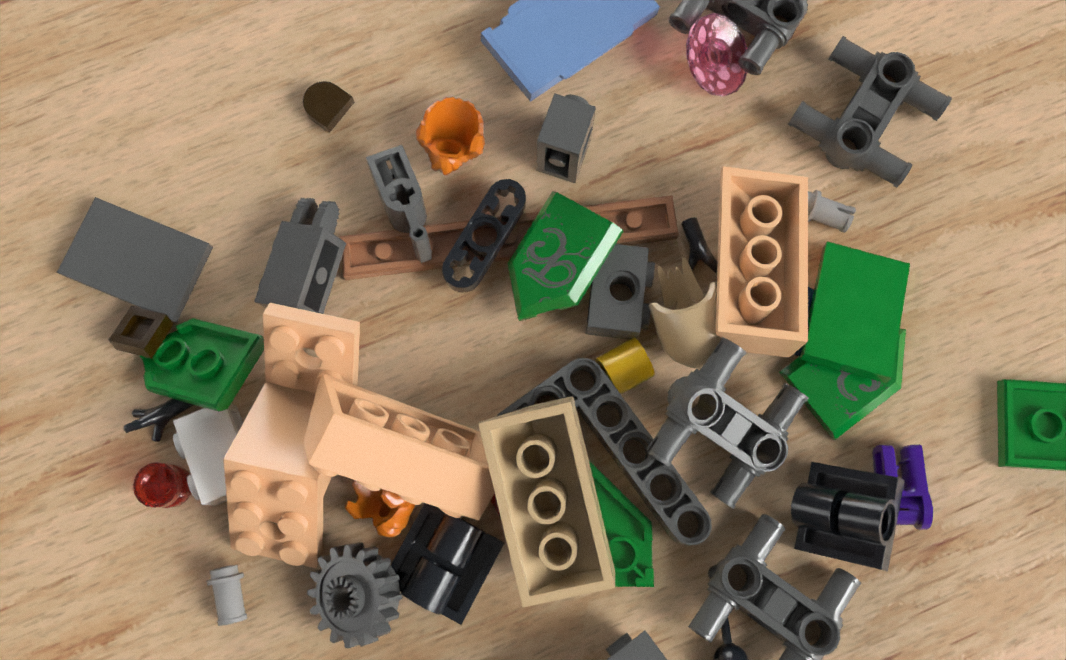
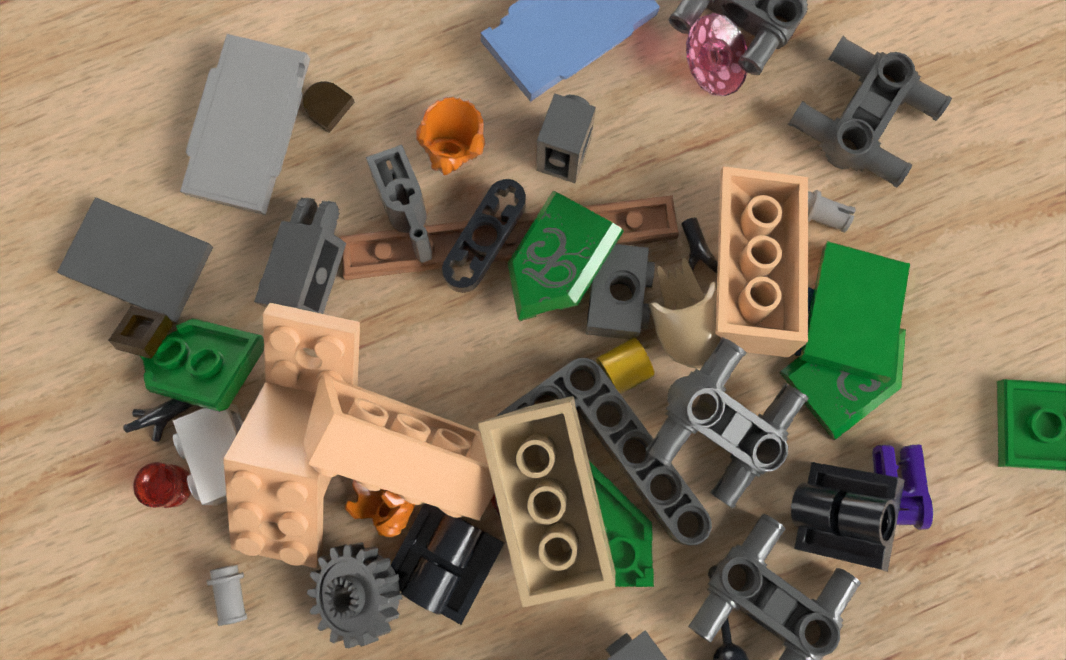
(244, 124): none -> light grey piece

